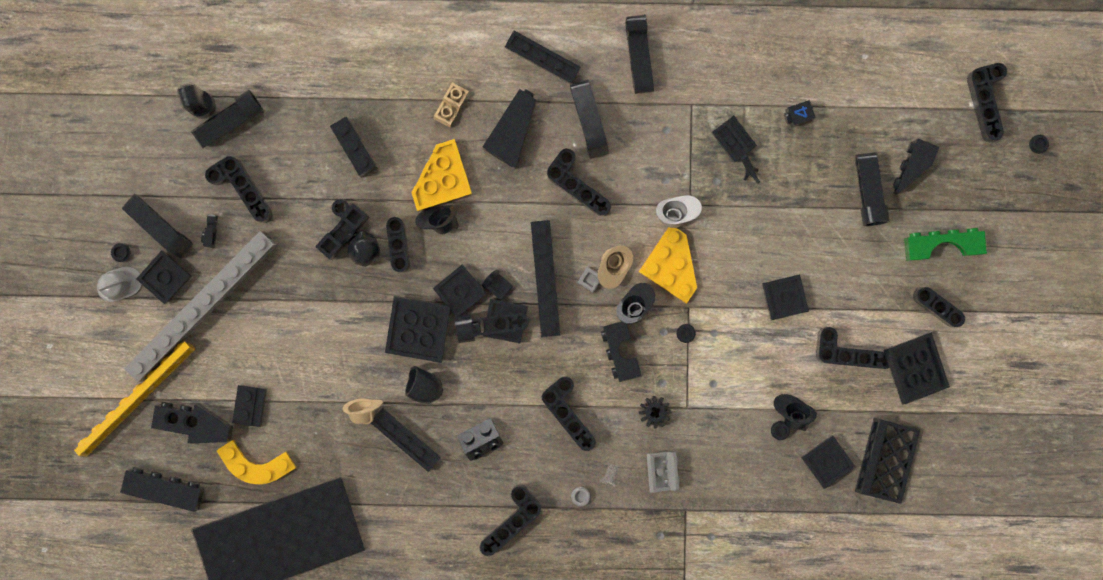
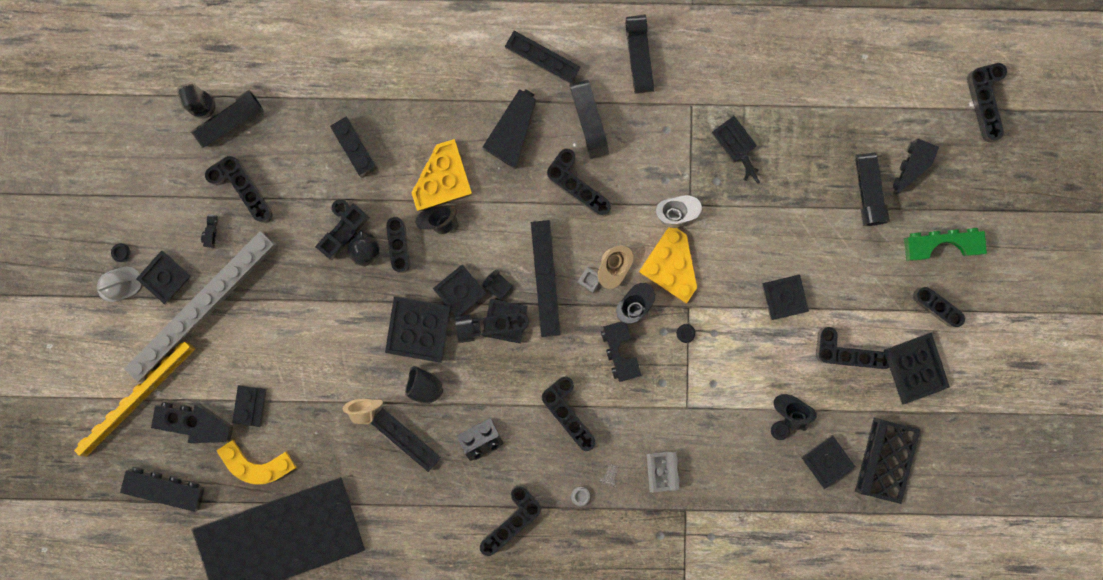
(156, 226): black beam -> none
(451, 105): tan slope -> none
(661, 414): black gear -> none
(799, 114): black brick -> none
(1038, 144): black plate -> none

